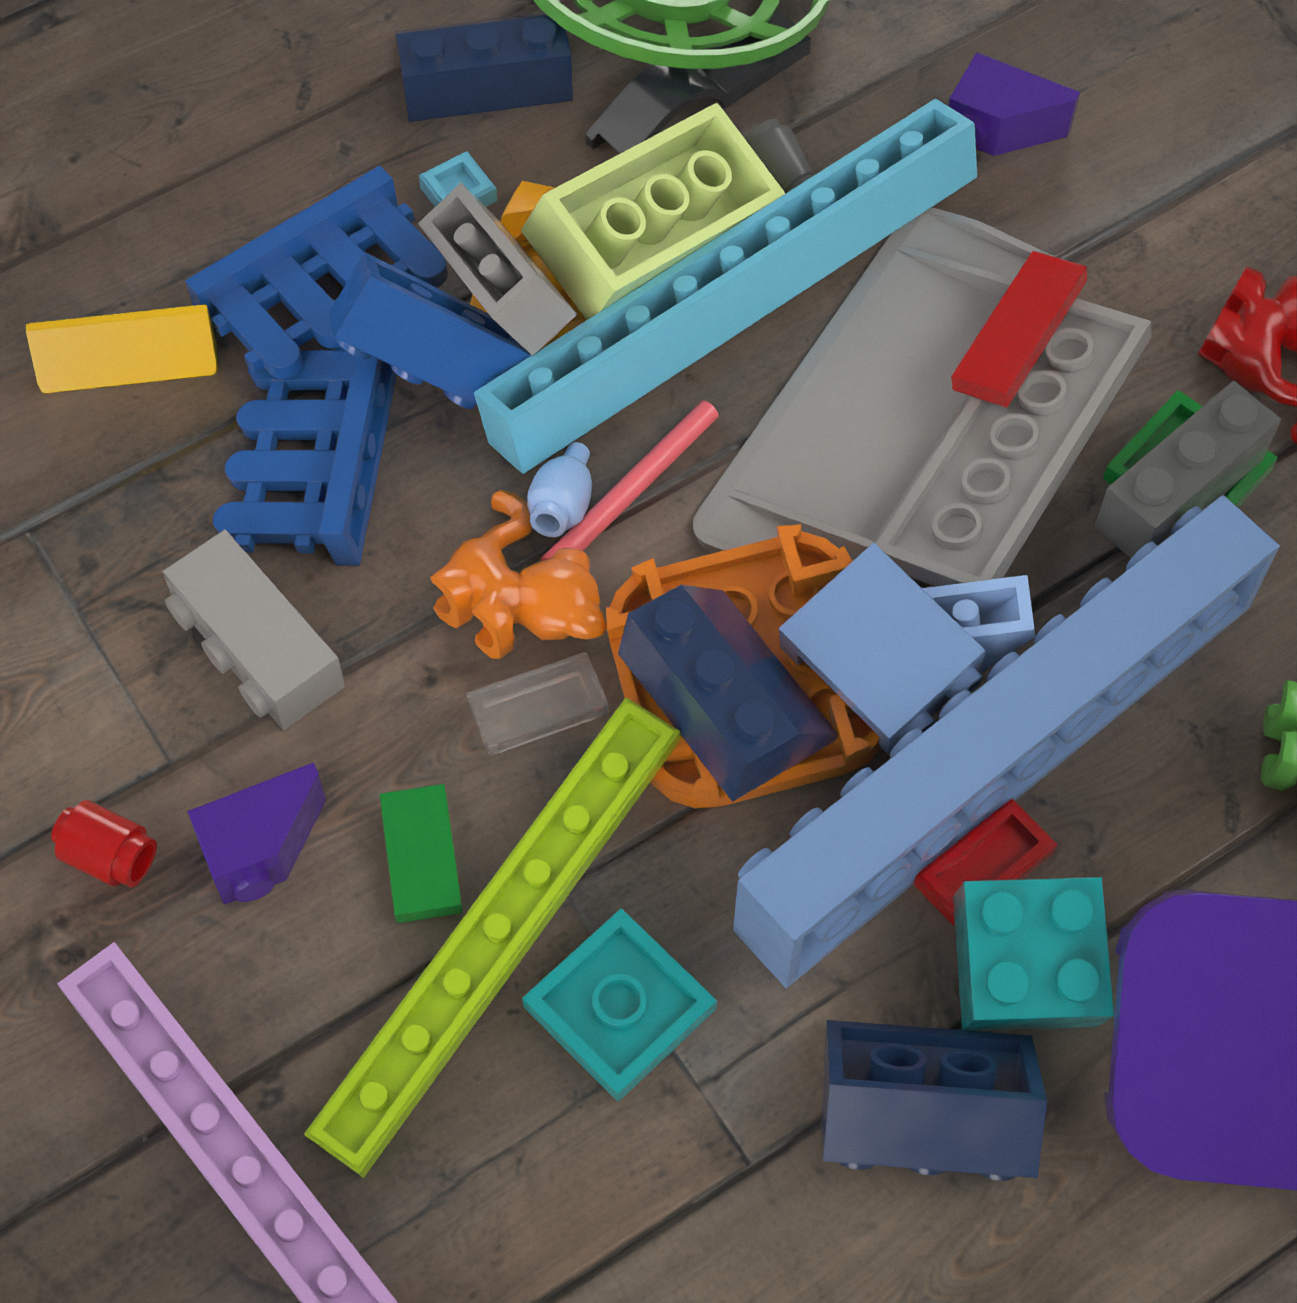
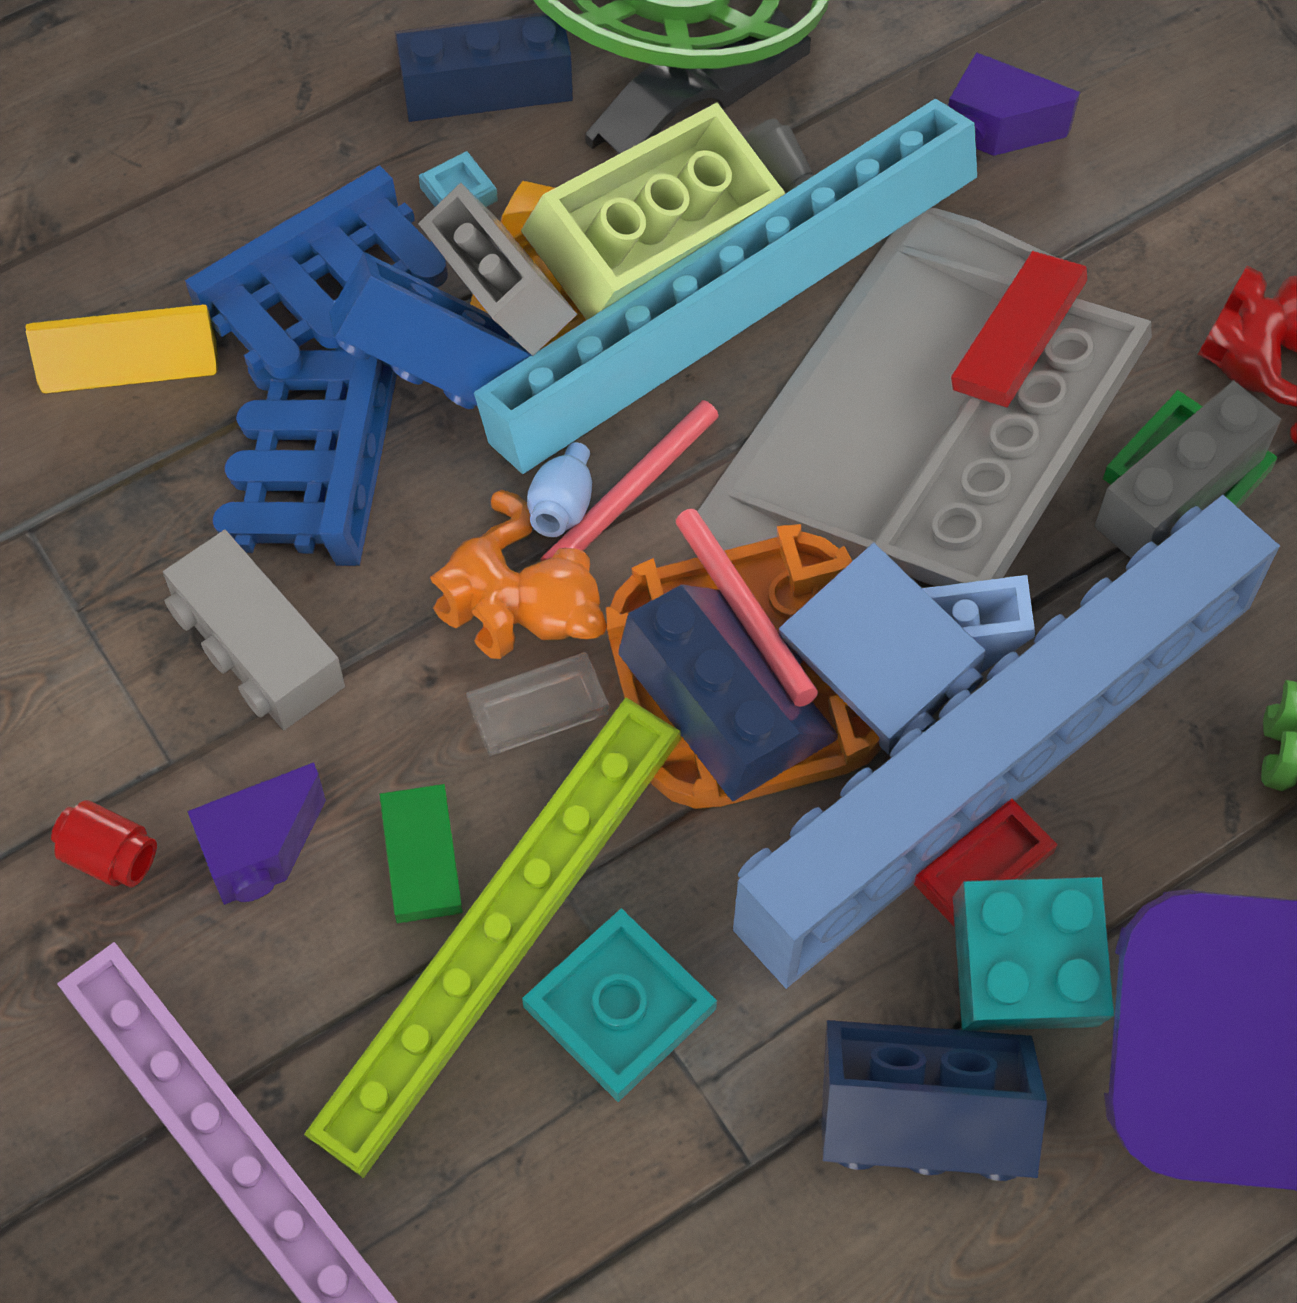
(746, 608): none -> coral bar

